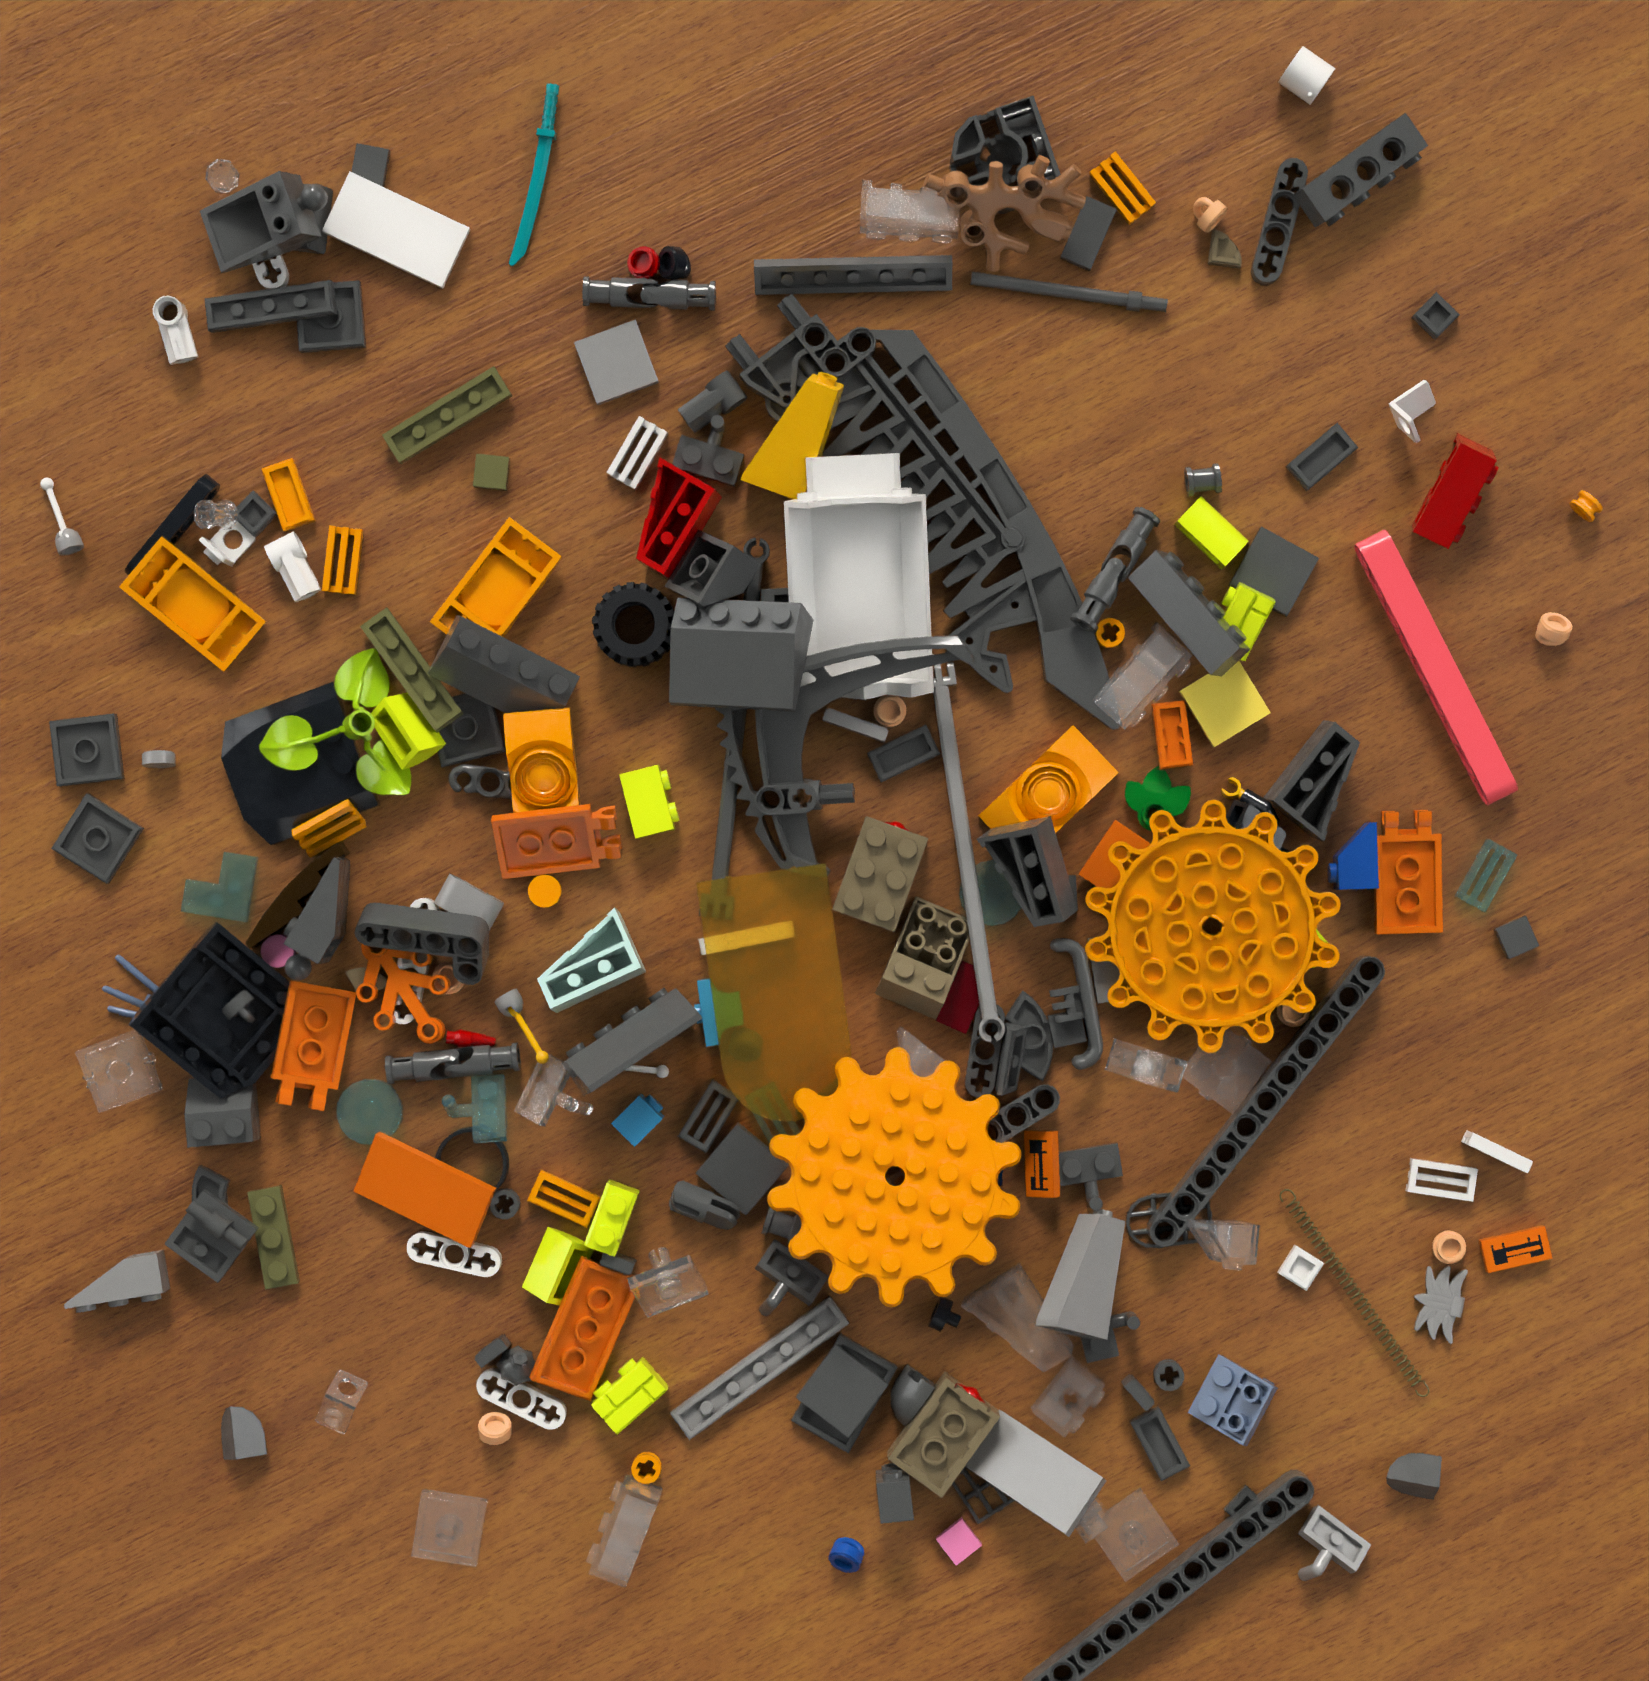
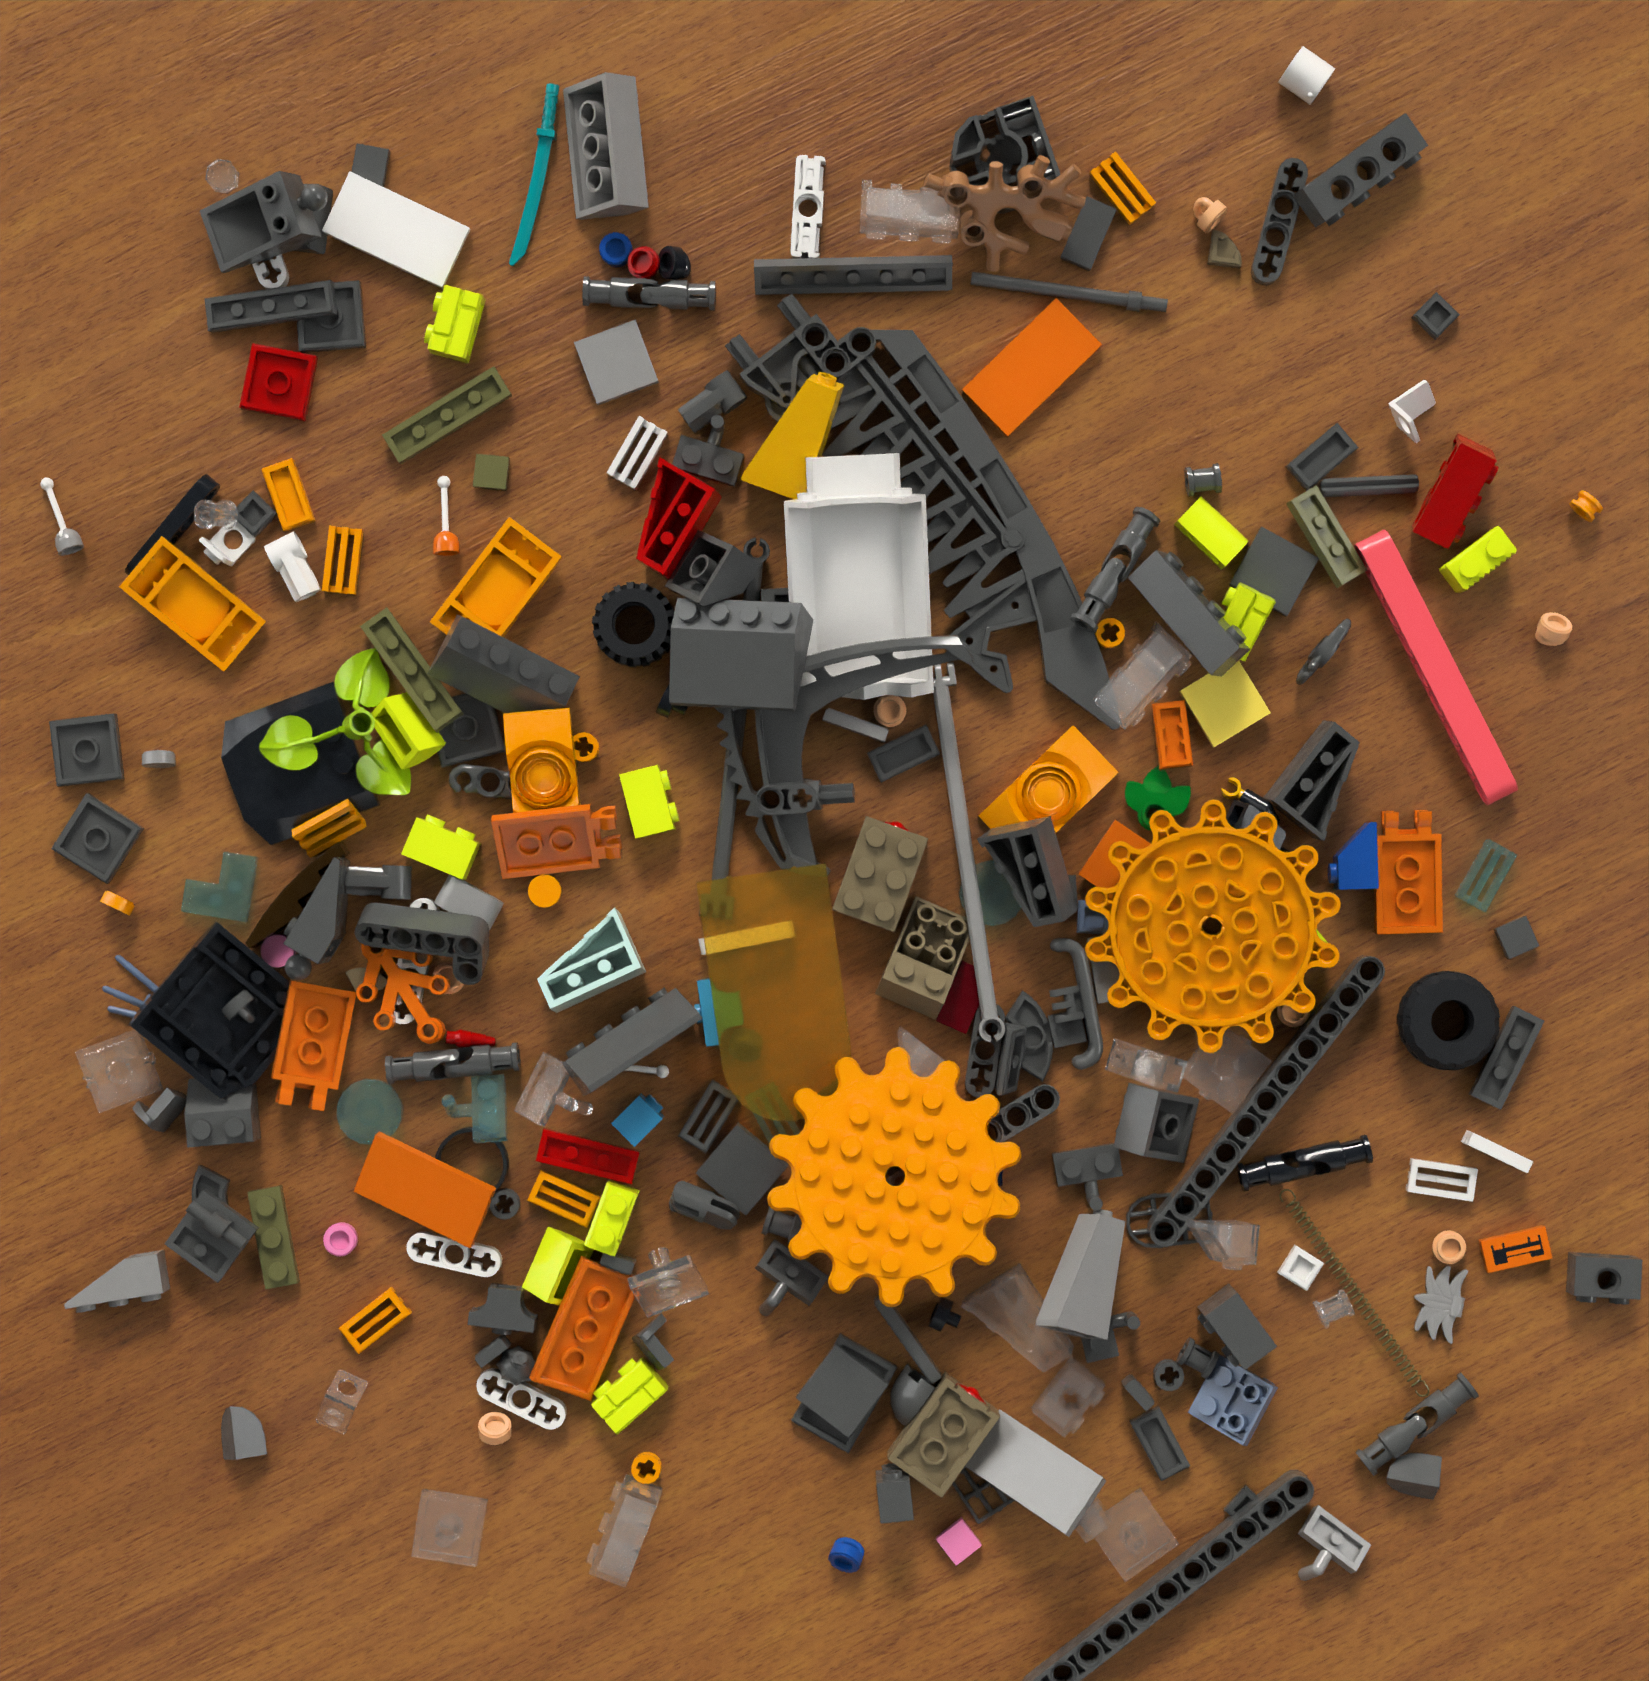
(117, 902): none -> light orange tile
(162, 1111): none -> dark grey tile
(175, 333): white piece -> none
(278, 382): none -> red tile
(340, 1239): none -> bright pink tile
(384, 881): none -> dark grey piece
(397, 1302): none -> light orange tile
(441, 847): none -> neon yellow brick
(445, 542): none -> hinge
(455, 323): none -> neon yellow brick
(504, 1311): none -> dark grey brick
(511, 1005): hinge -> none
(587, 1156): none -> red plate
(591, 740): none -> light orange bush
(605, 146): none -> light grey slope
(615, 249): none -> blue tile
(651, 1345): none -> dark grey tile
(665, 708): none -> black tile
(759, 1367): light grey tile -> none
(807, 186): none -> white piece
(909, 1341): none -> dark grey tile
(1031, 367): none -> orange tile
(1042, 1163): orange tile -> none
(1089, 920): none -> sand blue tile
(1156, 1123): none -> dark grey slope
(1197, 1357): none -> dark grey bush
(1236, 1326): none -> dark grey container
(1323, 651): none -> dark grey piece
(1325, 1157): none -> black piece
(1326, 536): none -> olive plate
(1333, 1308): none -> clear bush
(1369, 485): none -> dark grey axle
(1398, 1438): none -> dark grey piece
(1478, 560): none -> neon yellow brick
(1479, 1028): none -> black tyre
(1506, 1057): none -> dark grey plate
(1624, 1277): none -> dark grey brick

